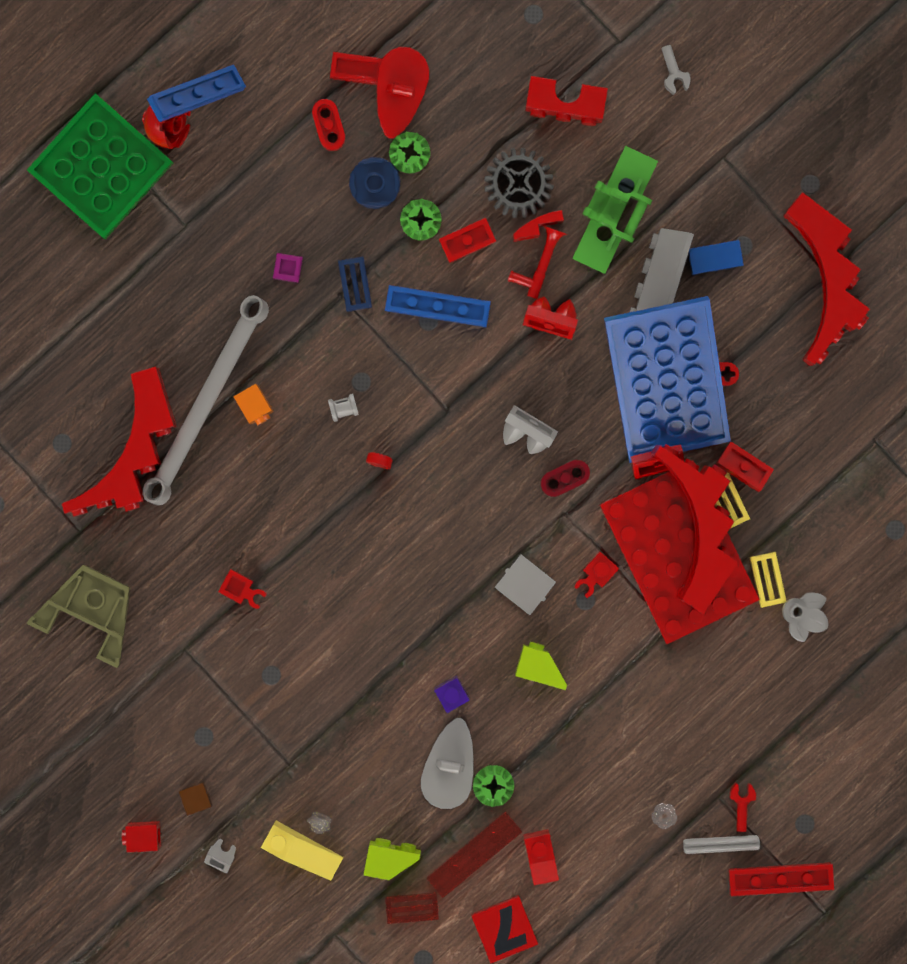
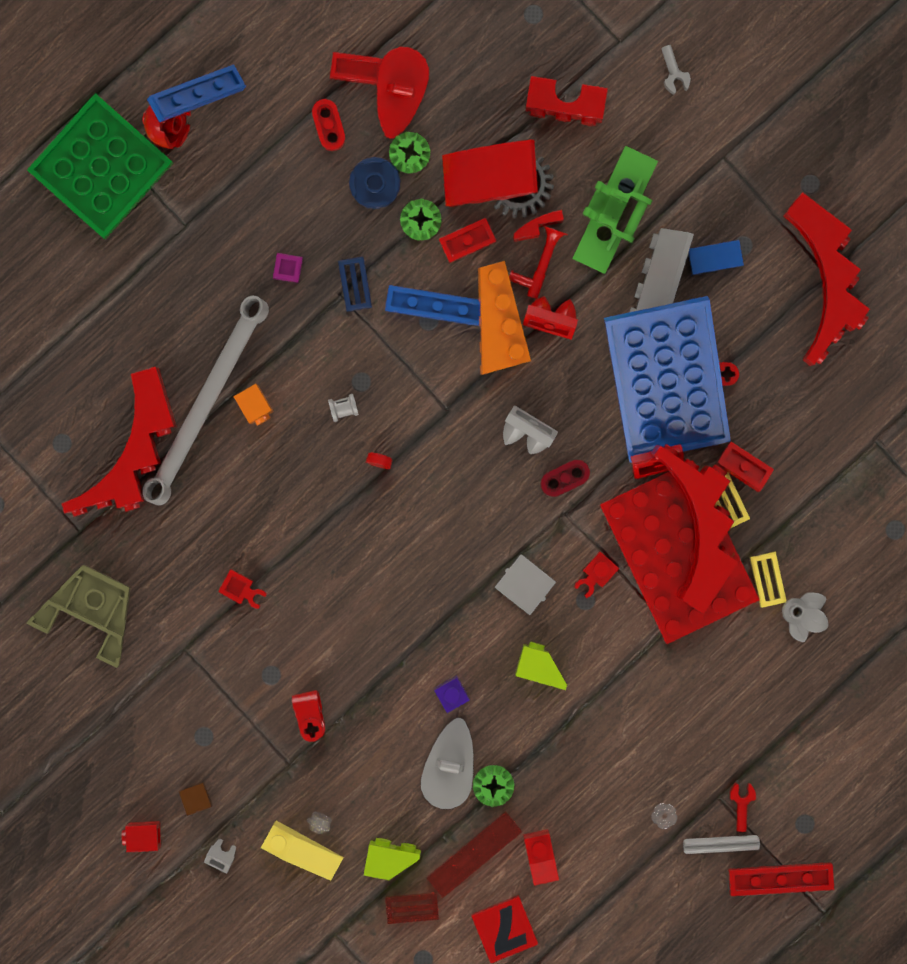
(308, 710): none -> red piece
(490, 173): none -> red slope
(499, 321): none -> orange wing

